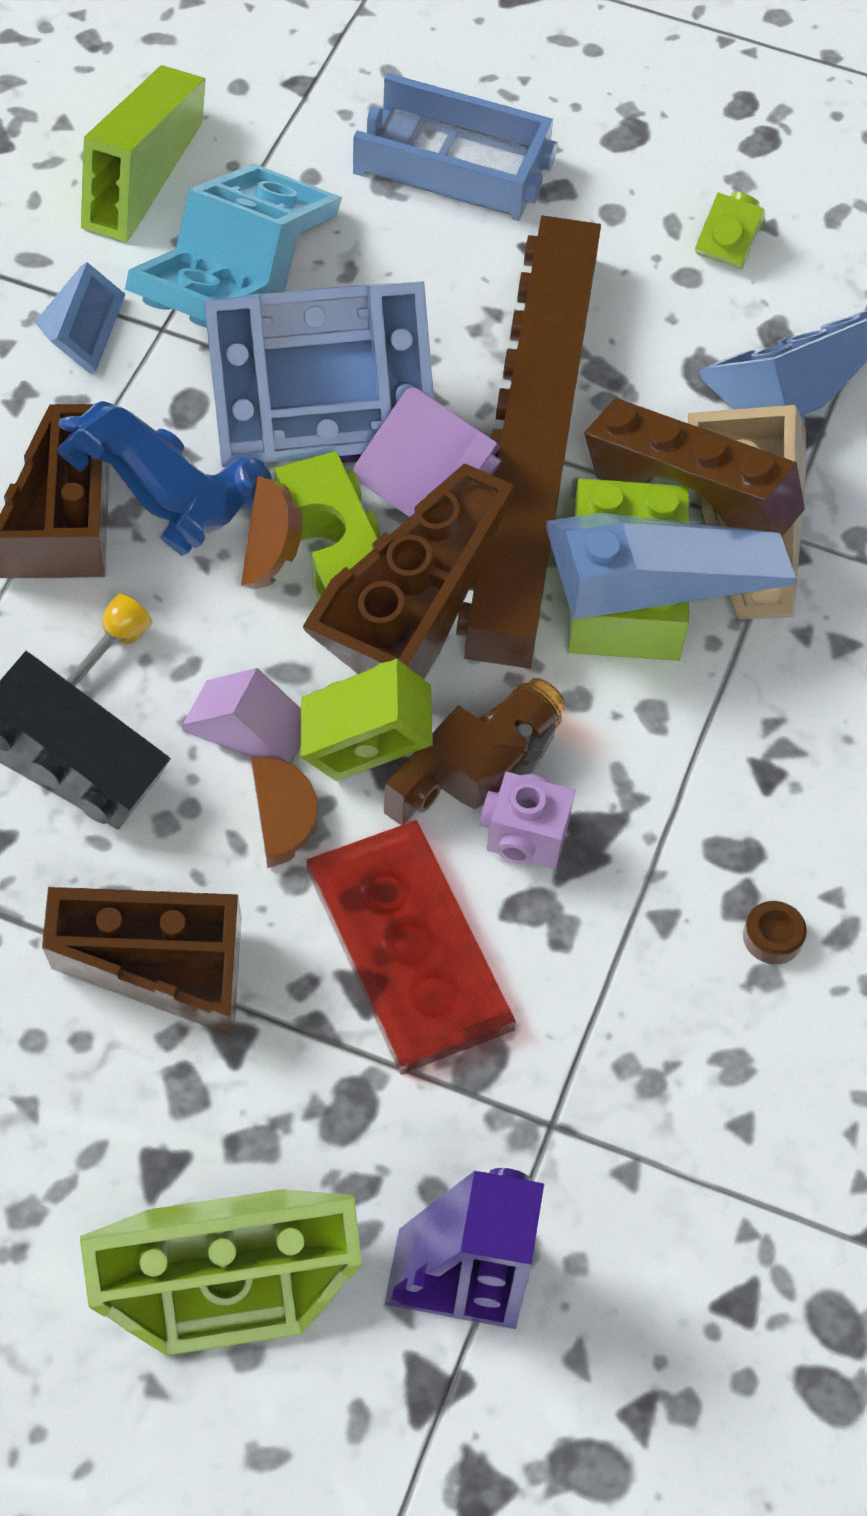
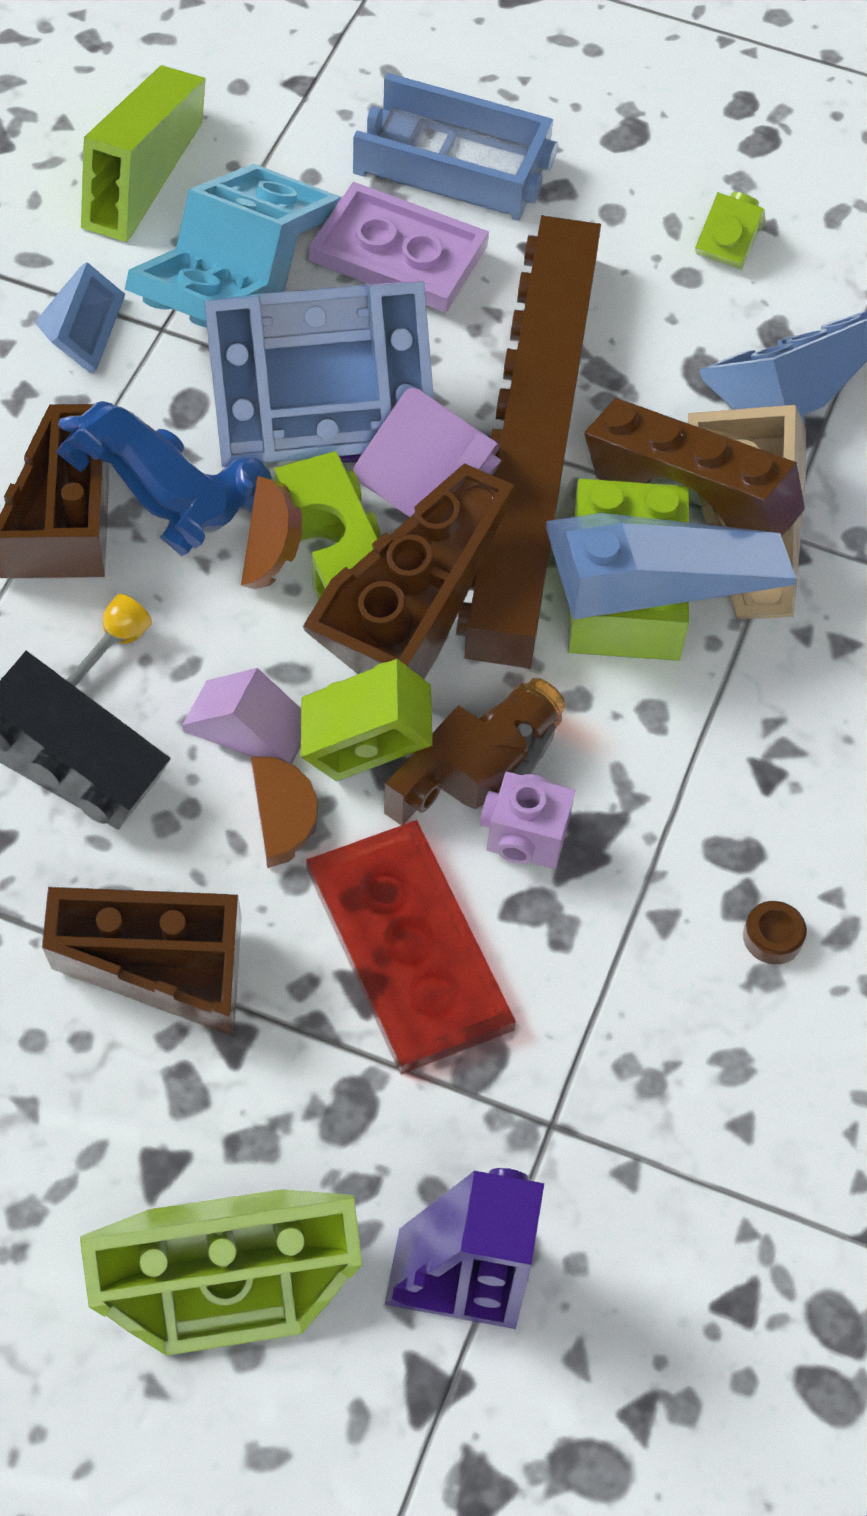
(397, 242): none -> lavender plate

